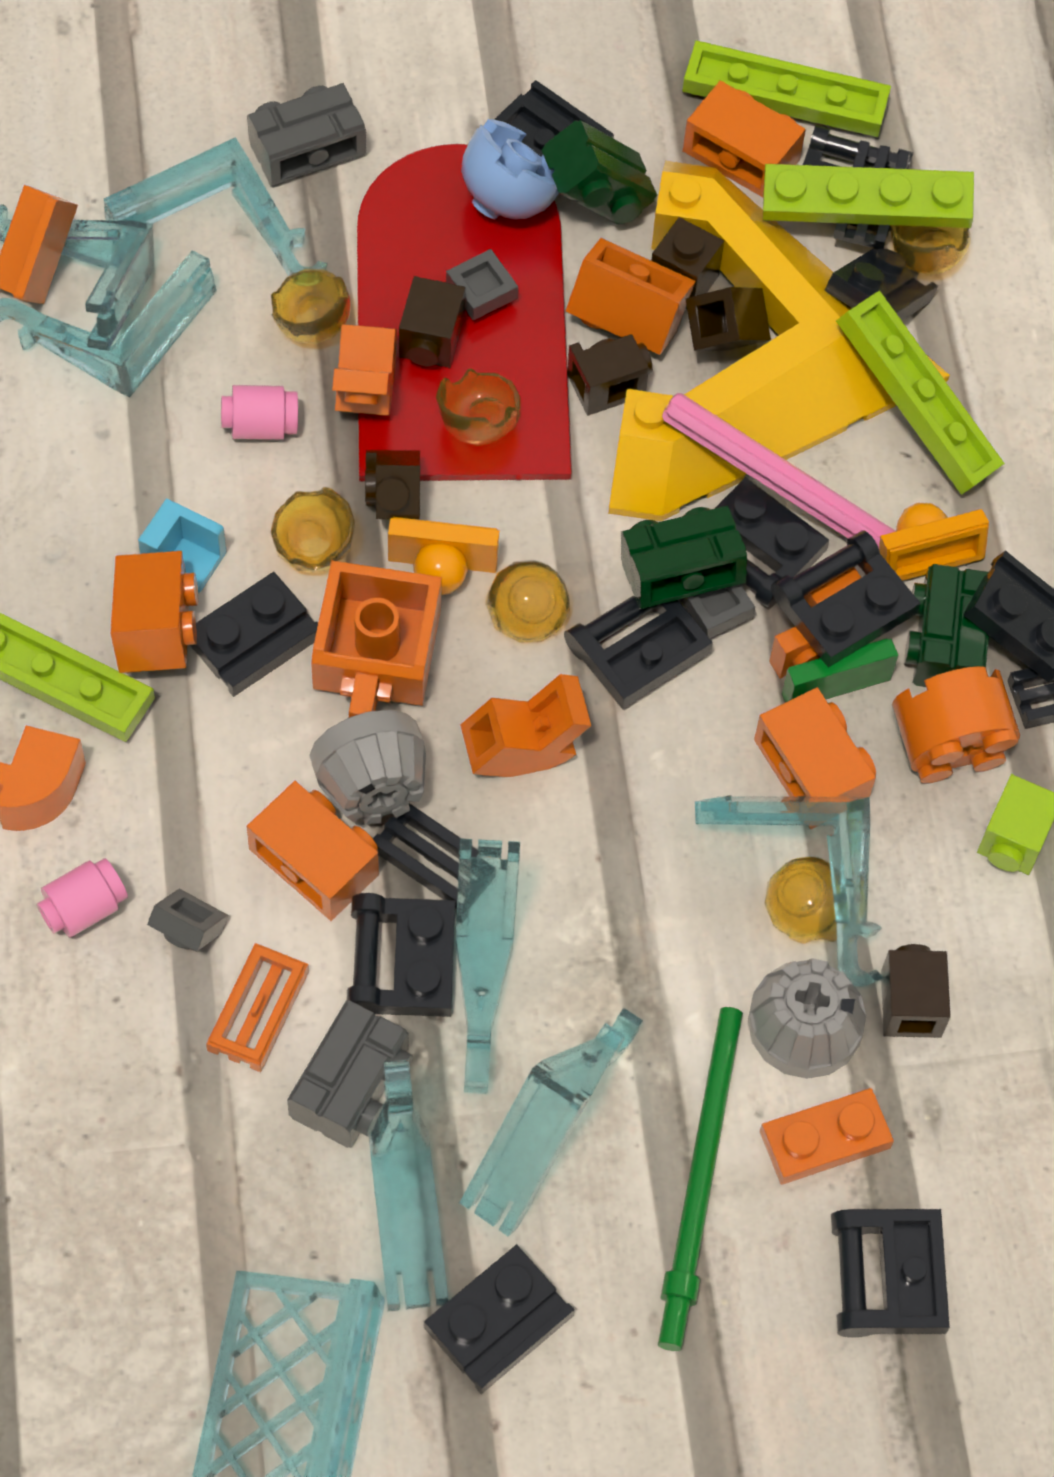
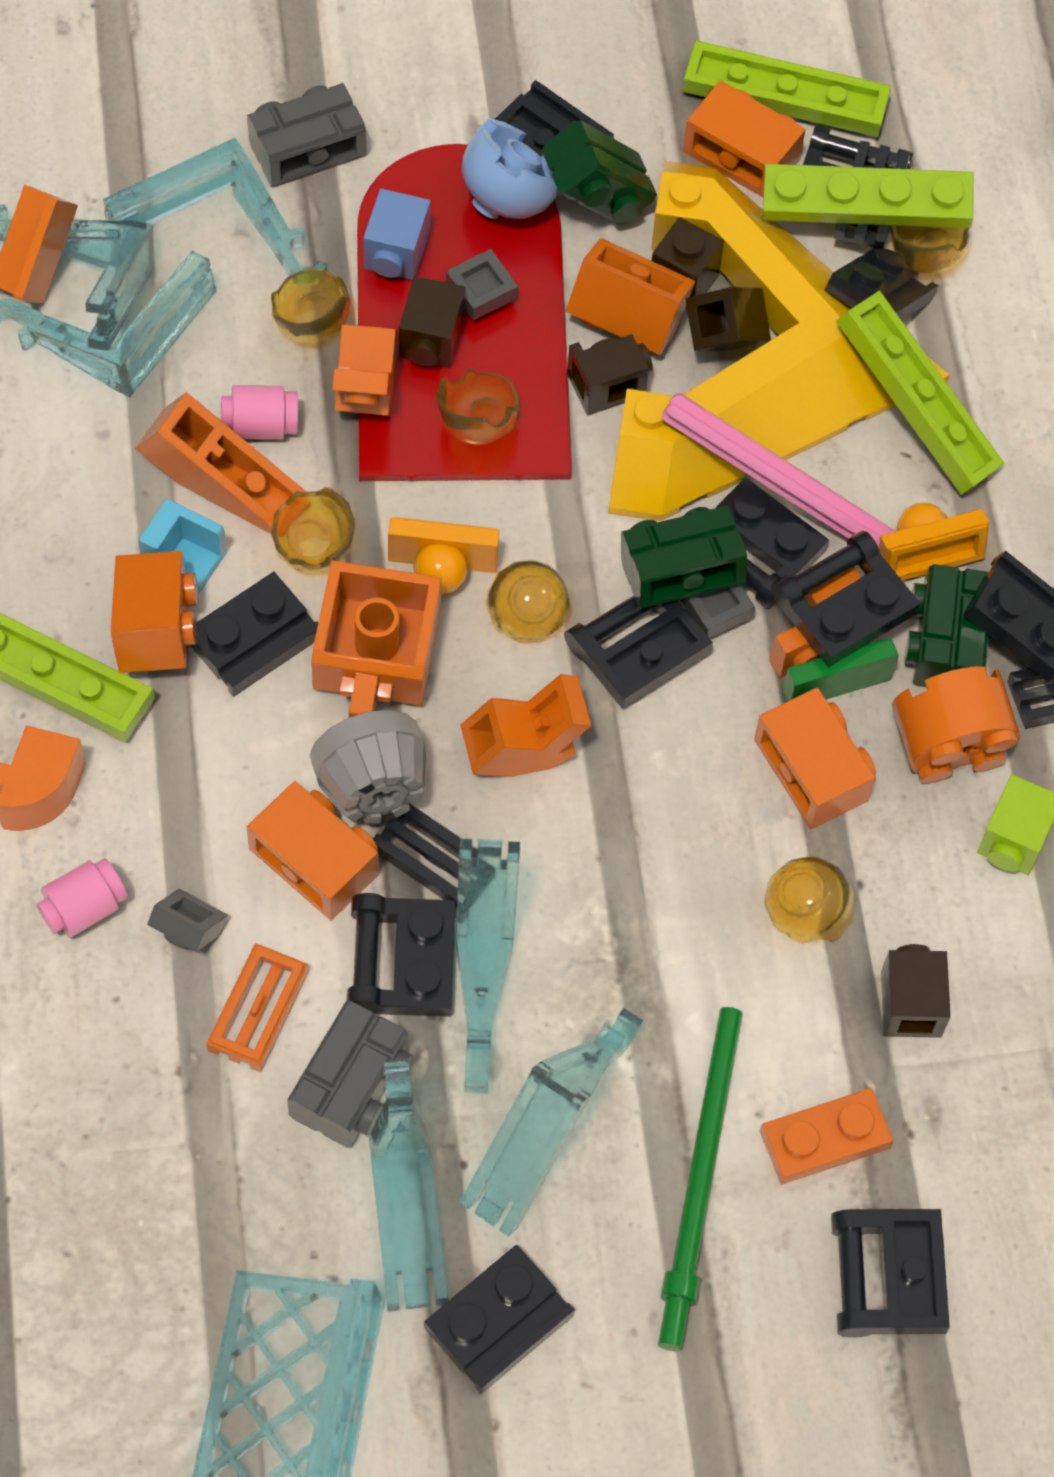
(215, 462): none -> orange slope
(393, 483): dark brown brick -> none
(397, 234): none -> medium blue brick
(806, 1018): light grey piece -> none
(846, 848): clear light blue hinge -> none

